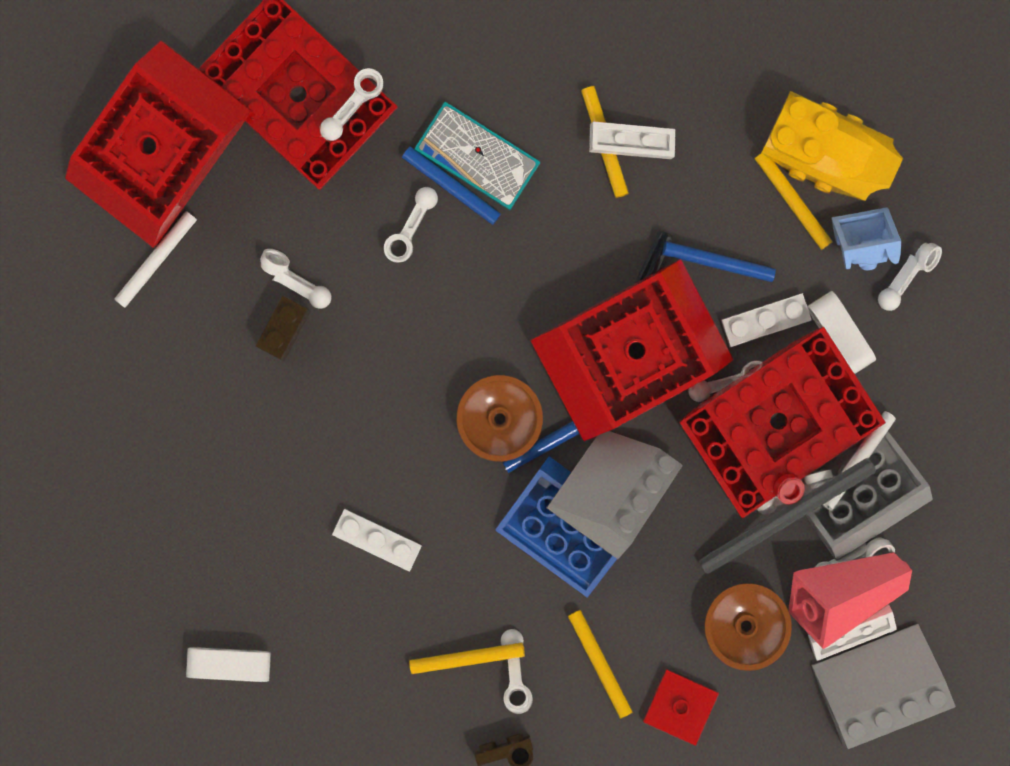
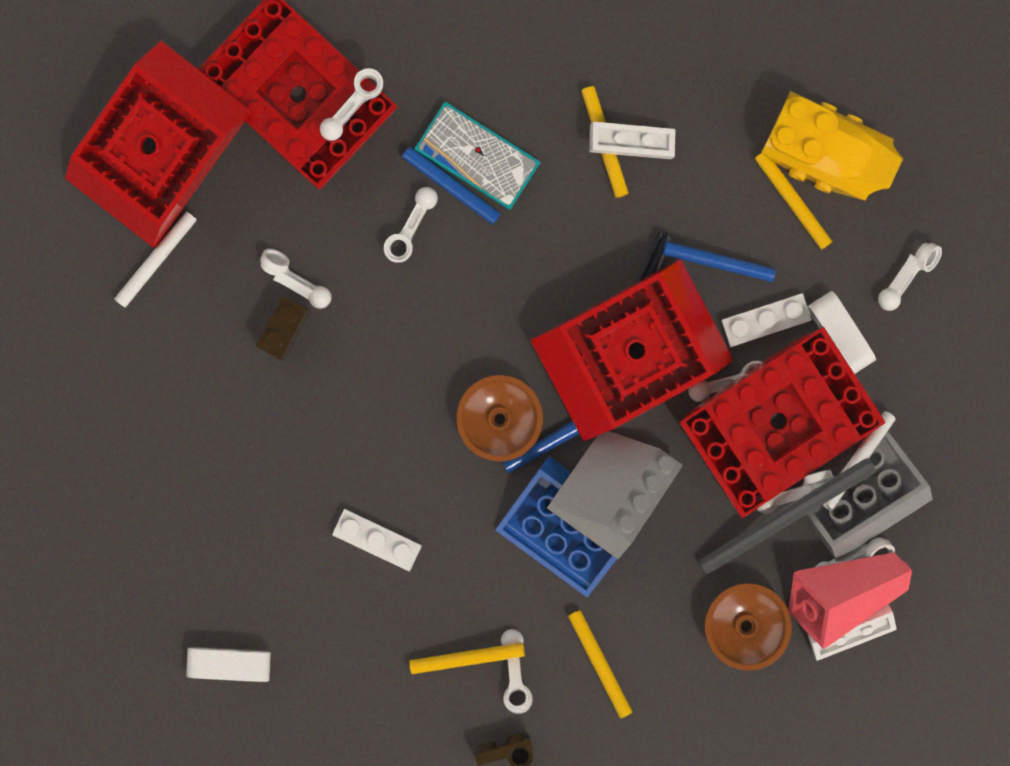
(680, 707): red plate -> none
(789, 489): red tile -> none
(867, 238): light blue brick -> none
(882, 686): light grey slope -> none

